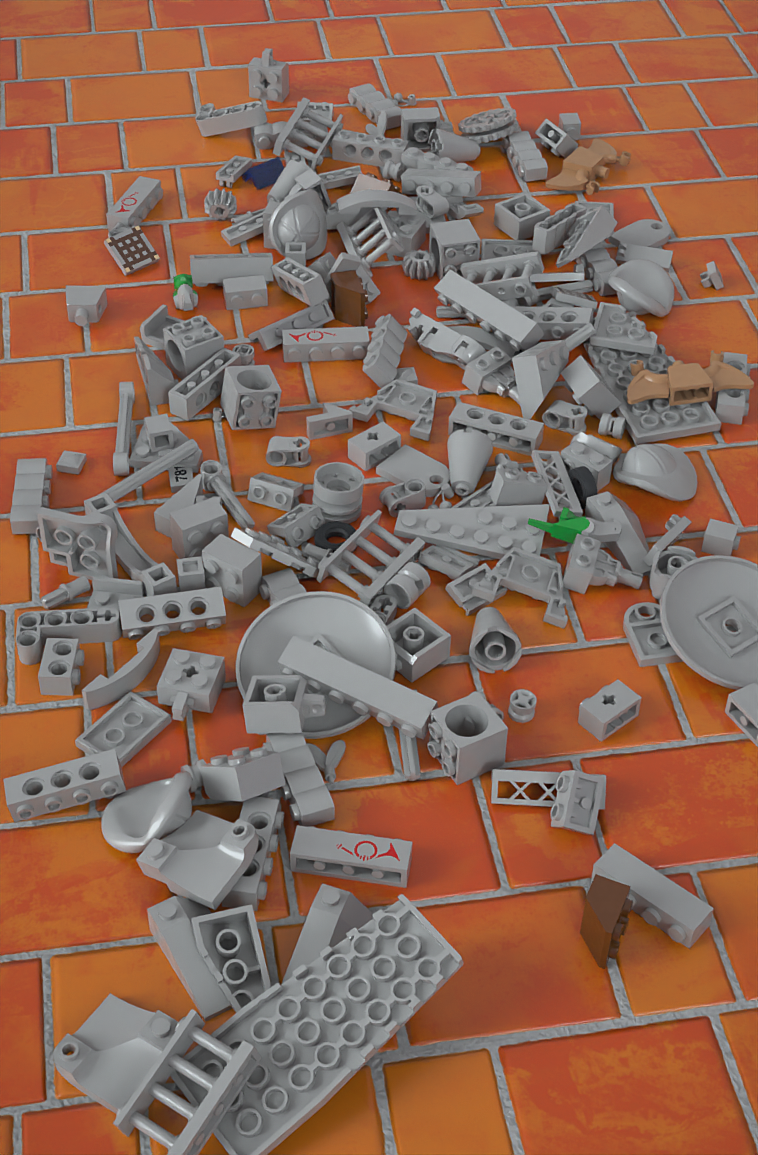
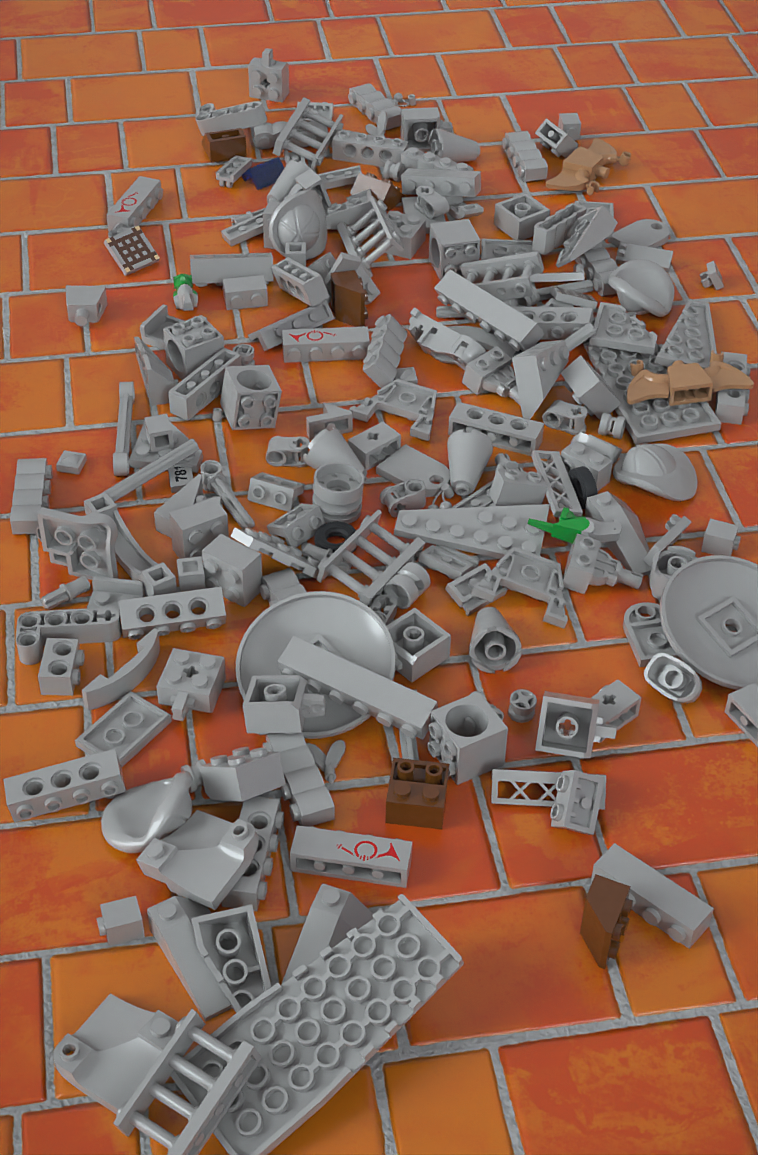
(121, 921): none -> light grey brick
(220, 204): light grey gear -> none
(224, 144): none -> reddish brown slope
(330, 448): none -> light grey cone
(376, 198): light grey slope -> none
(417, 793): none -> reddish brown slope
(419, 264): light grey gear -> none
(489, 125): light grey piece -> none
(580, 738): none -> light grey hinge
(673, 678): none -> light grey piece
(690, 338): none -> light grey wing

